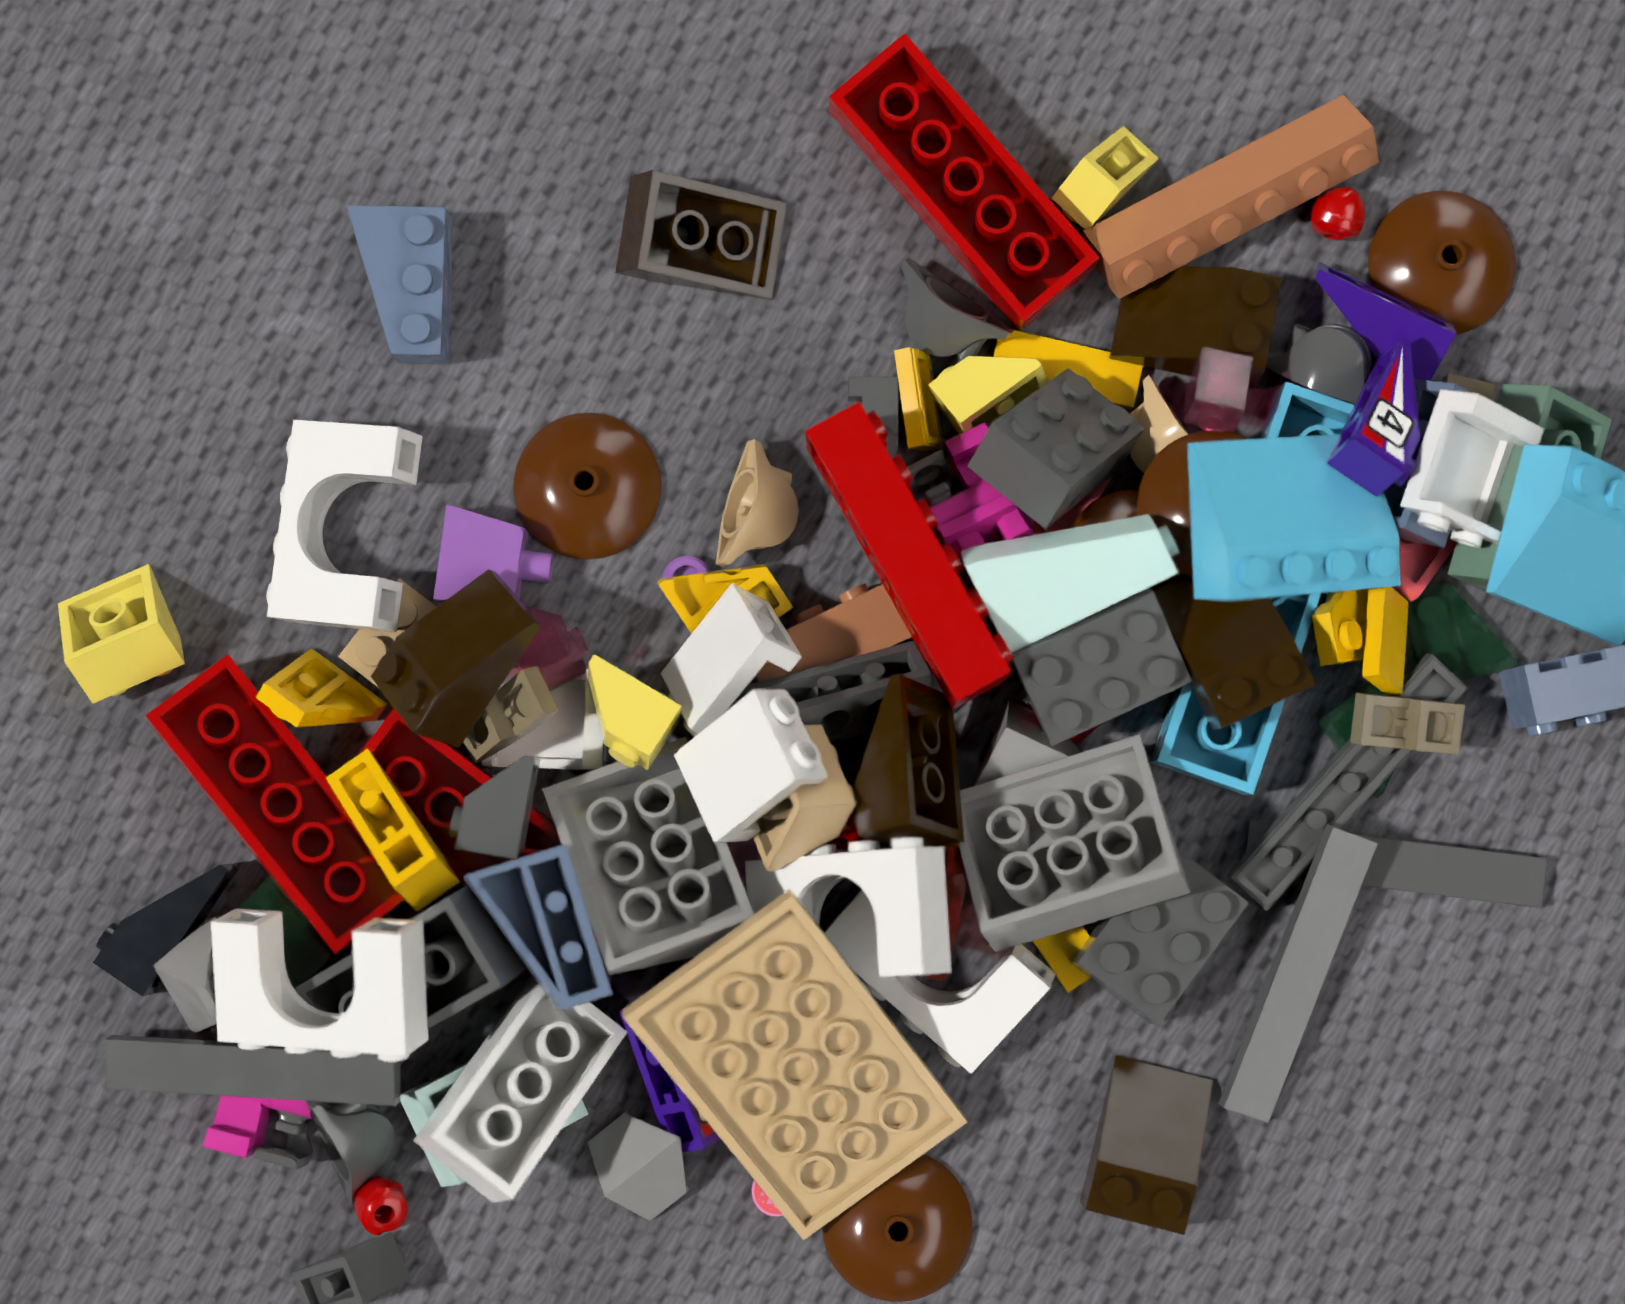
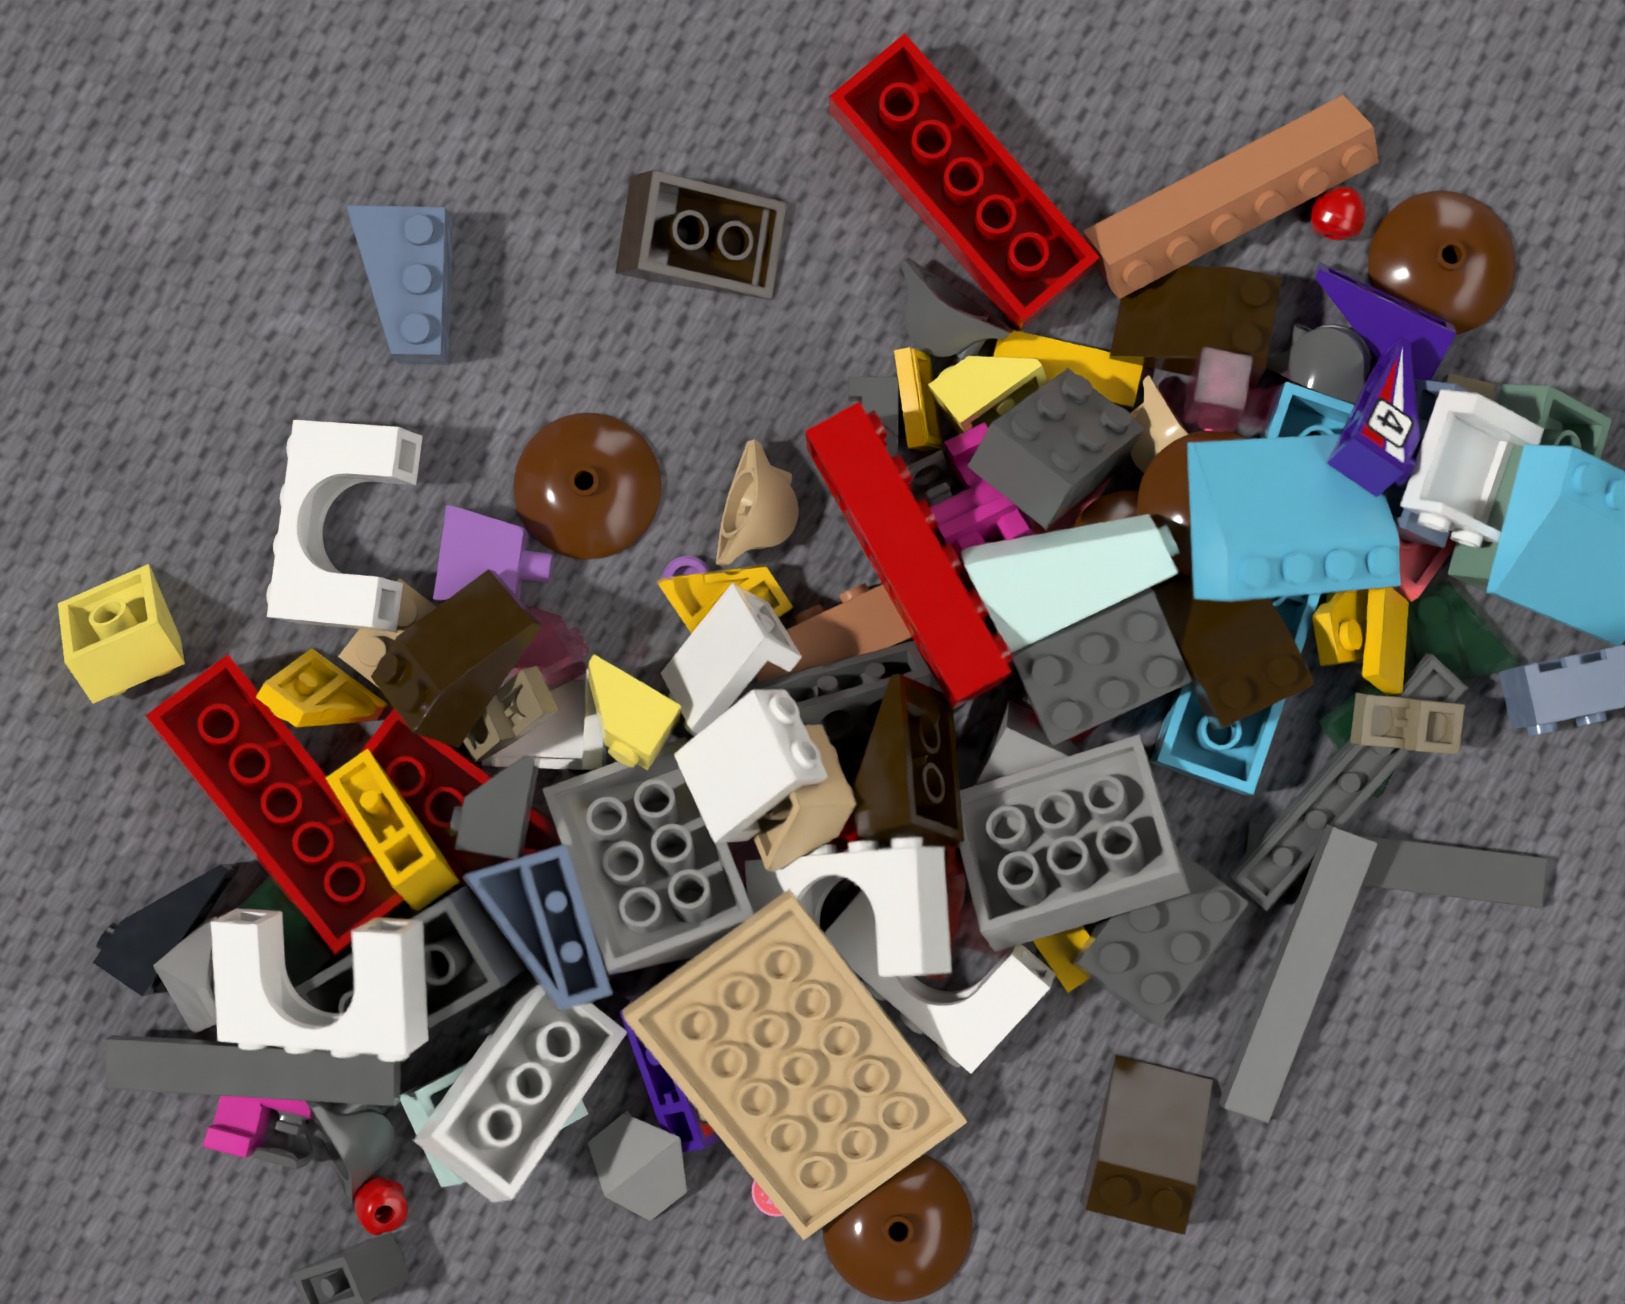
(1104, 178): light yellow slope -> none

